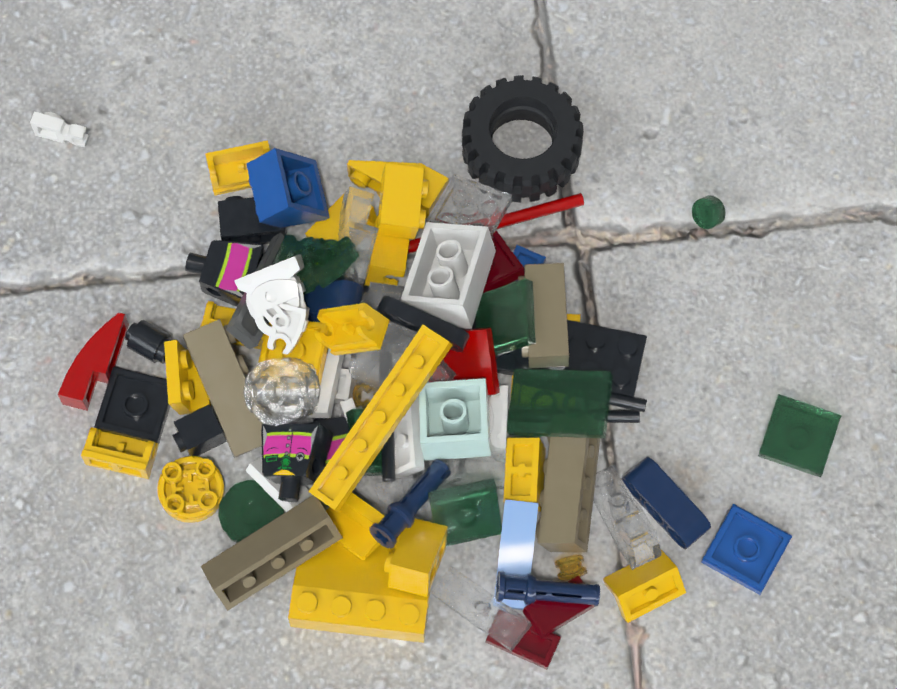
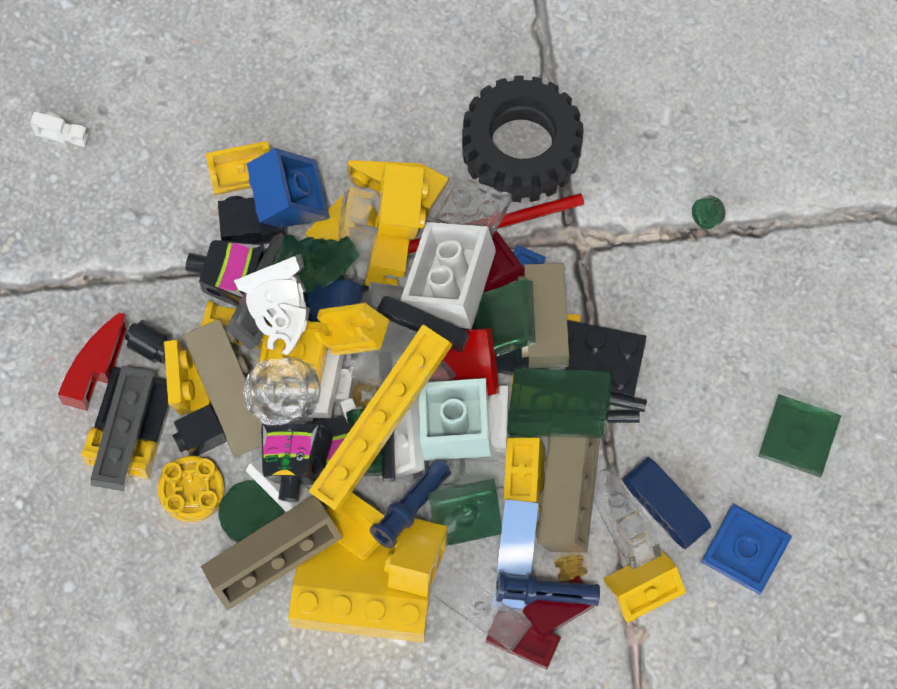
(122, 428): none -> dark grey plate

